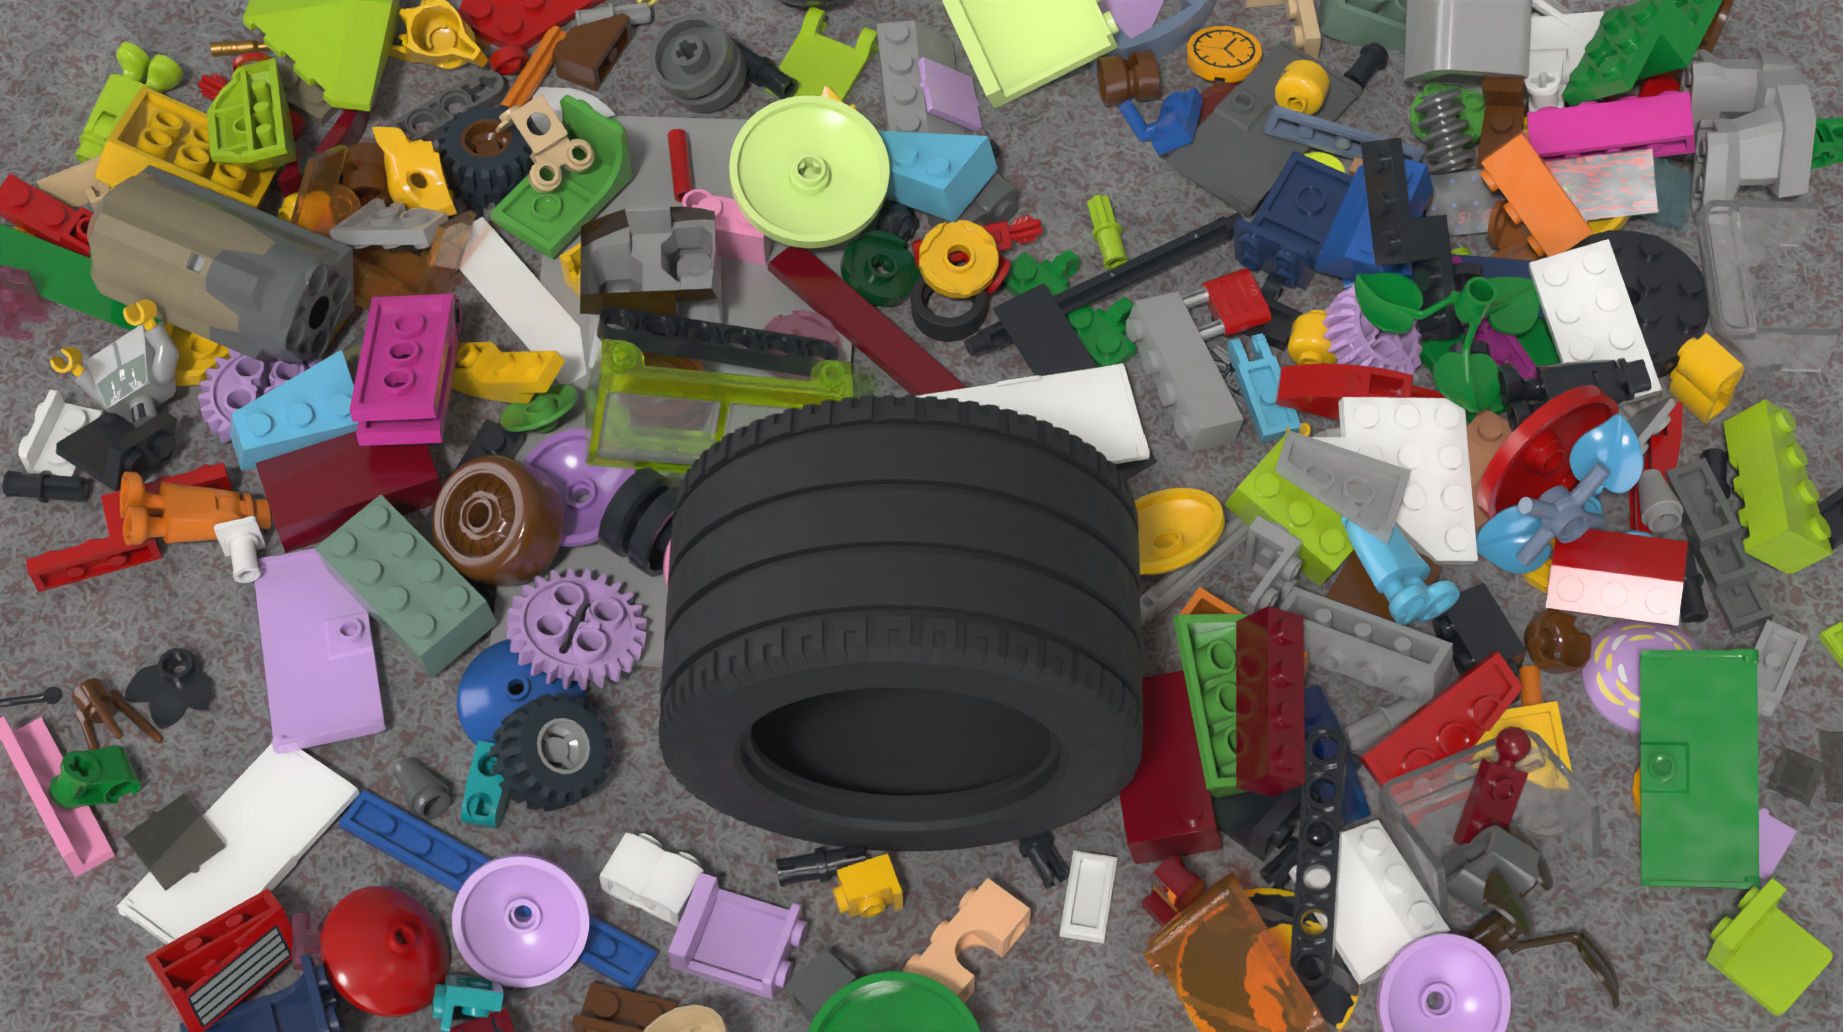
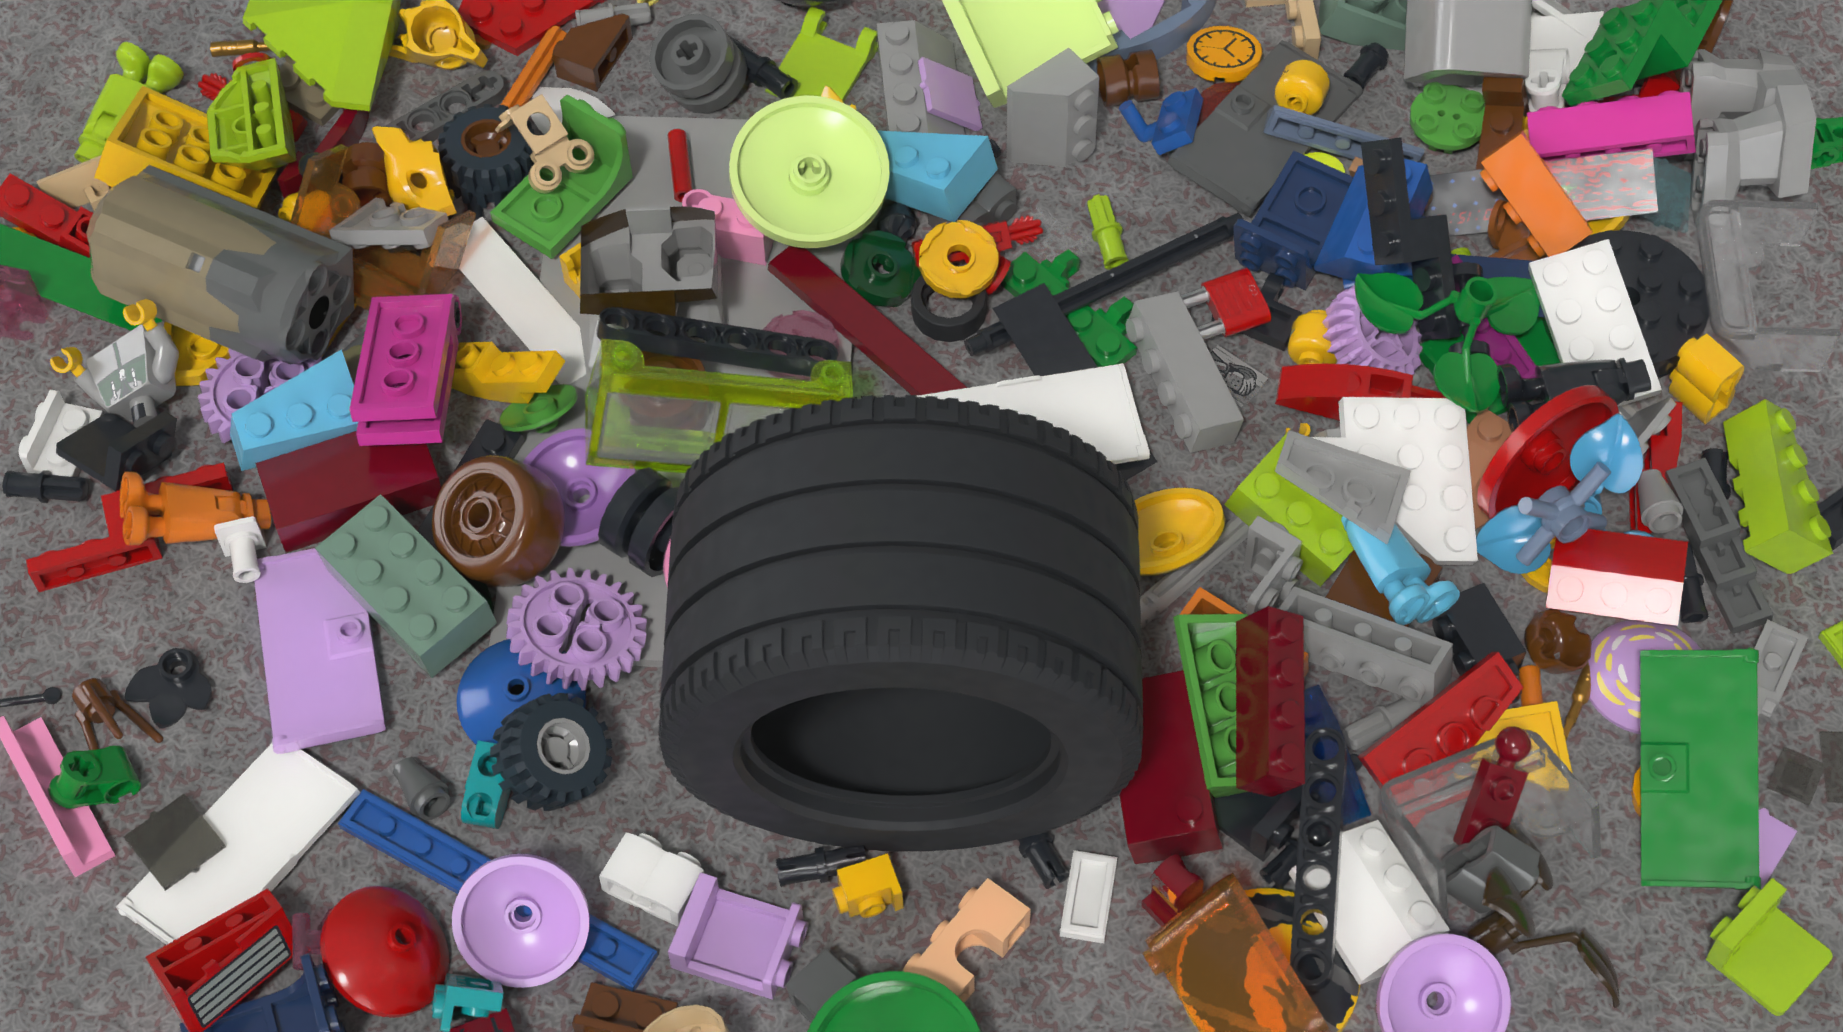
(508, 59): red tile -> none
(1053, 113): none -> light grey slope
(1259, 387): medium azure hinge -> none
(1445, 131): dark grey piece -> none
(1579, 697): none -> pearl gold piece

